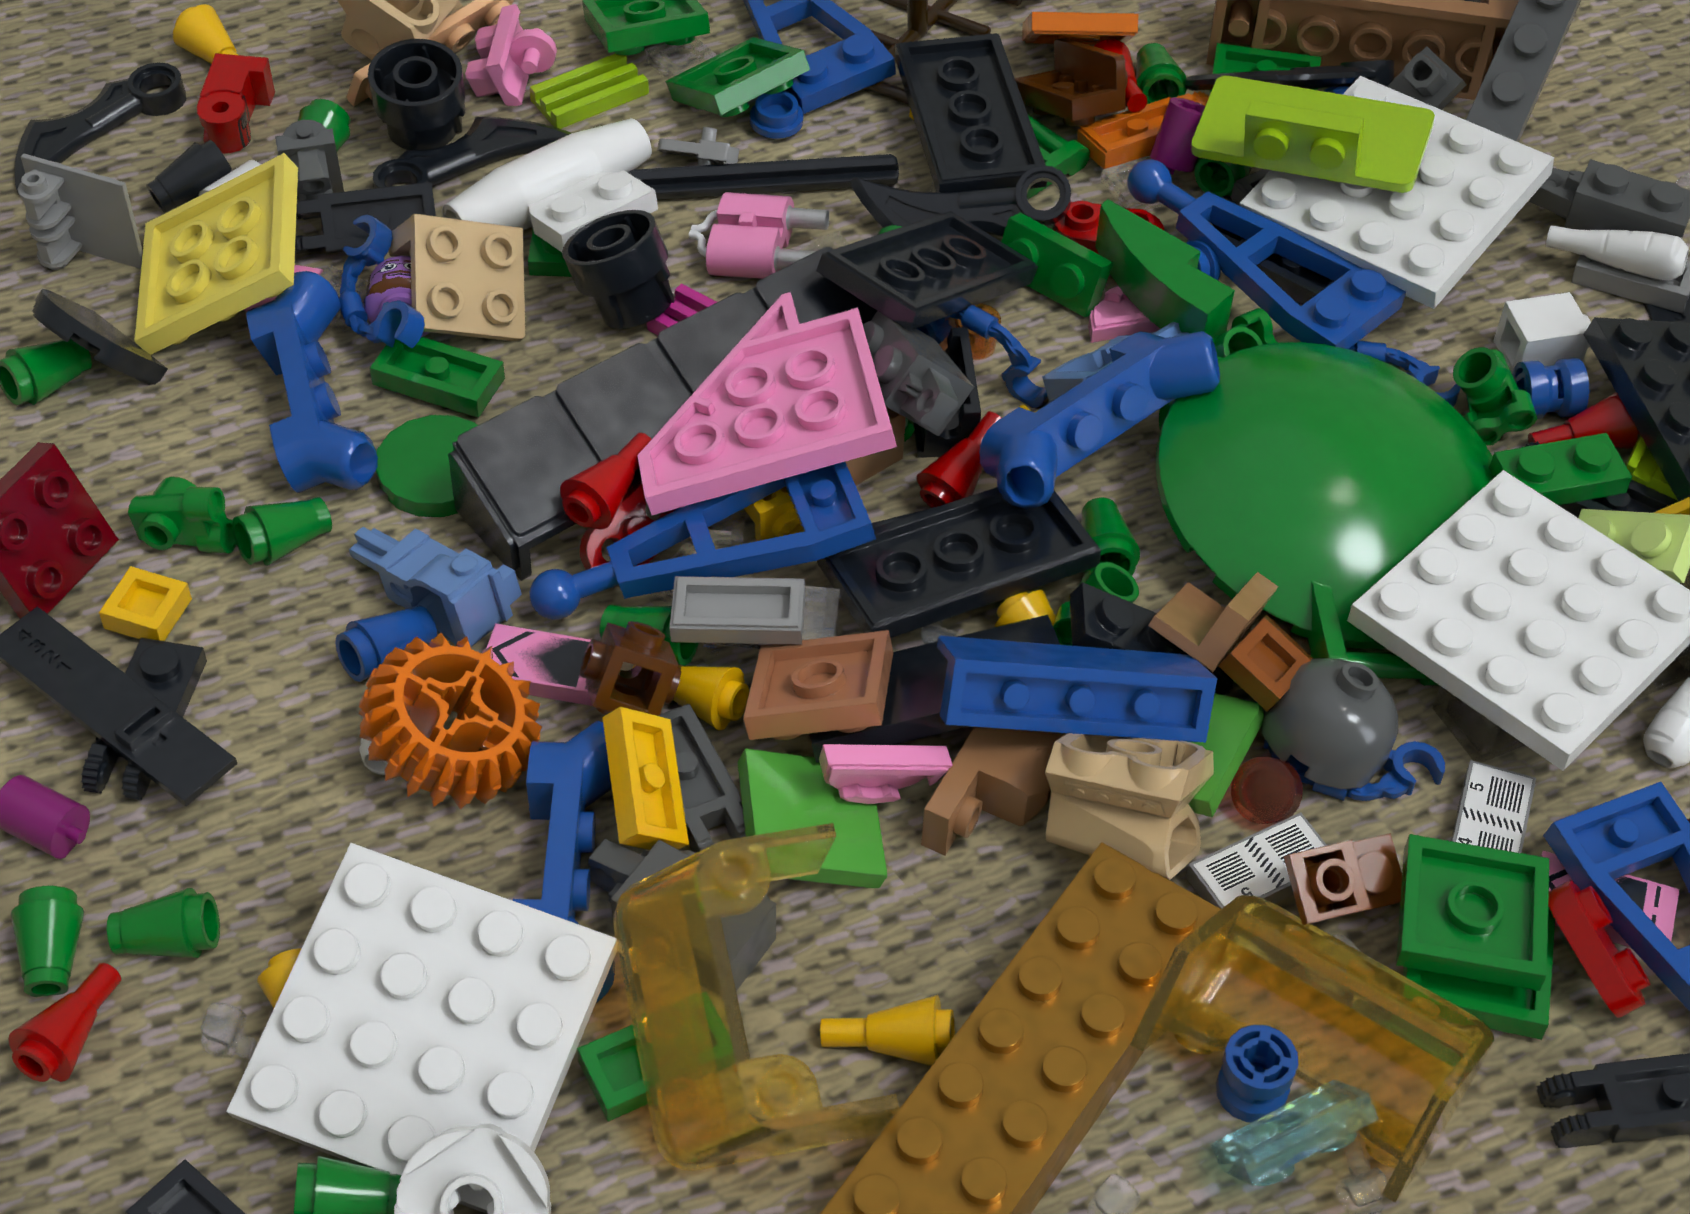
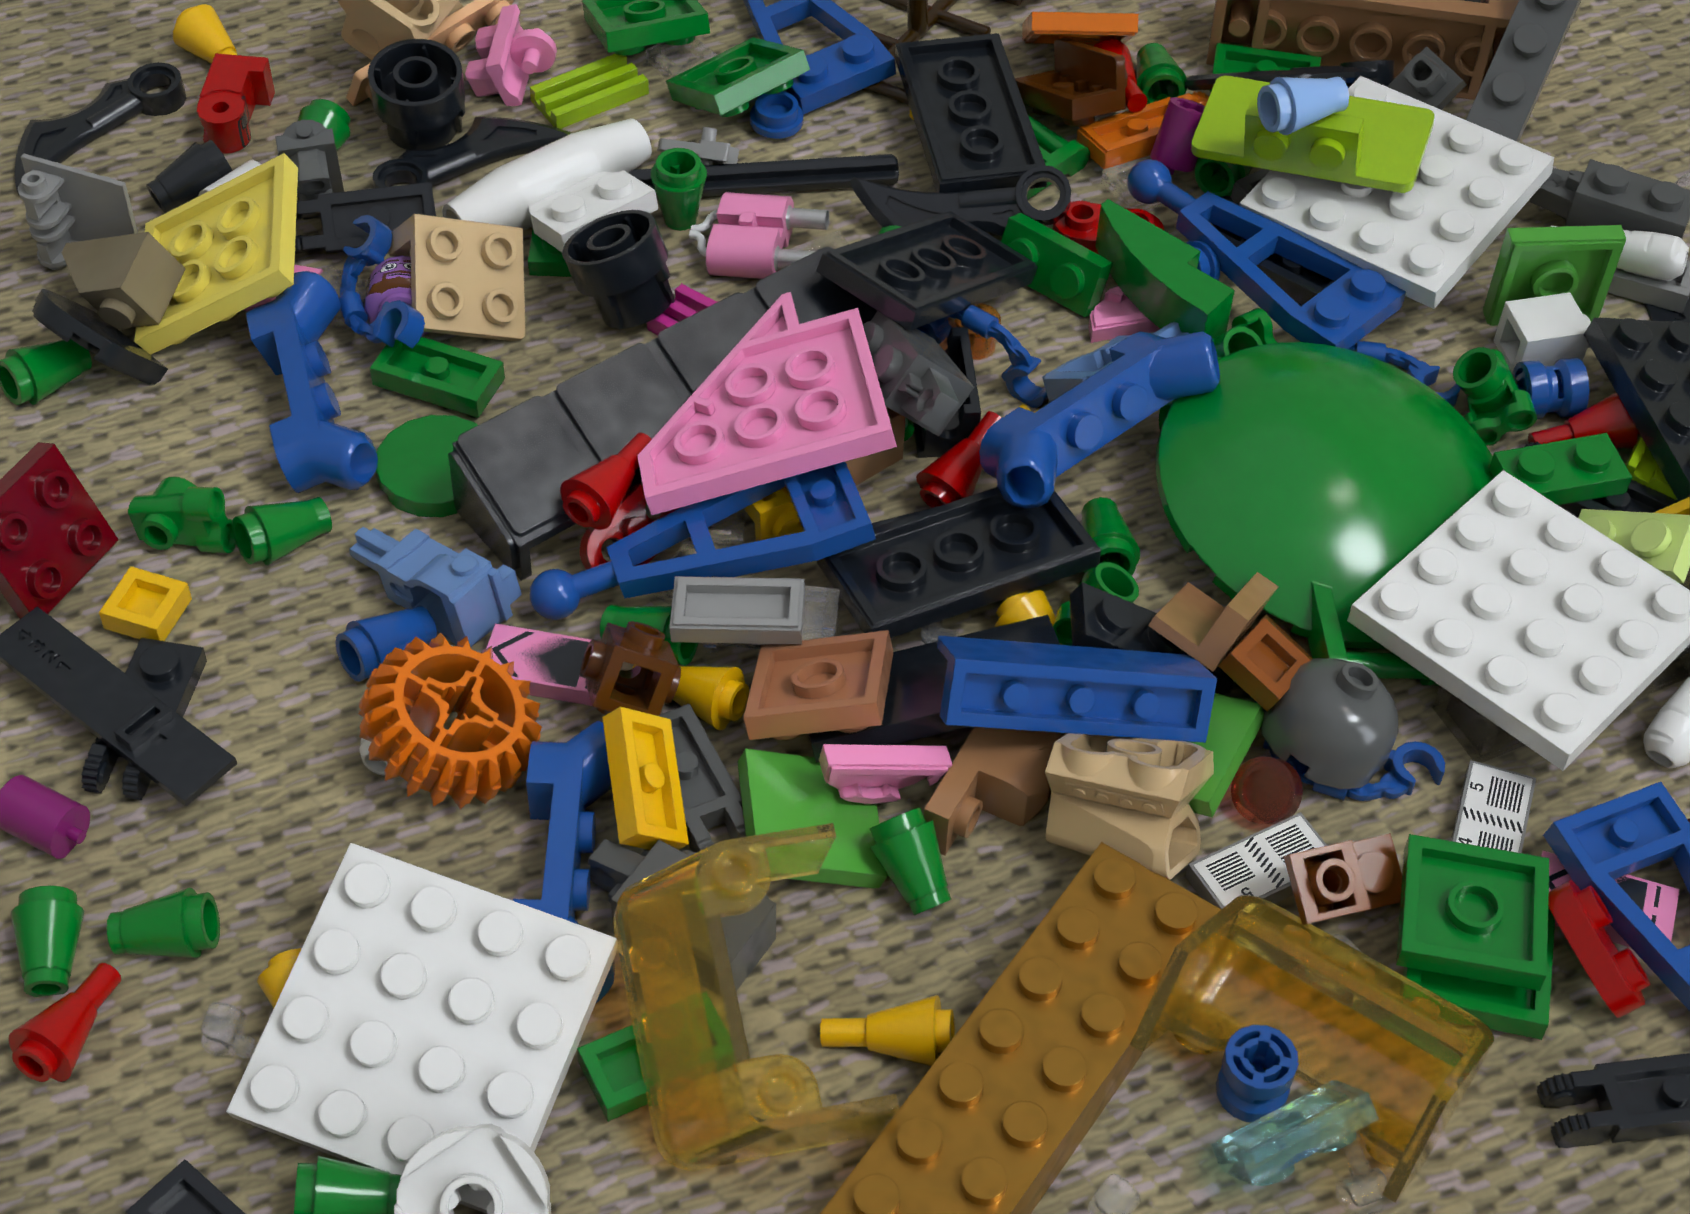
(124, 277): none -> dark tan slope
(679, 186): none -> green cone
(912, 859): none -> green cone
(1298, 102): none -> light blue cone
(1555, 262): none -> bright green tile

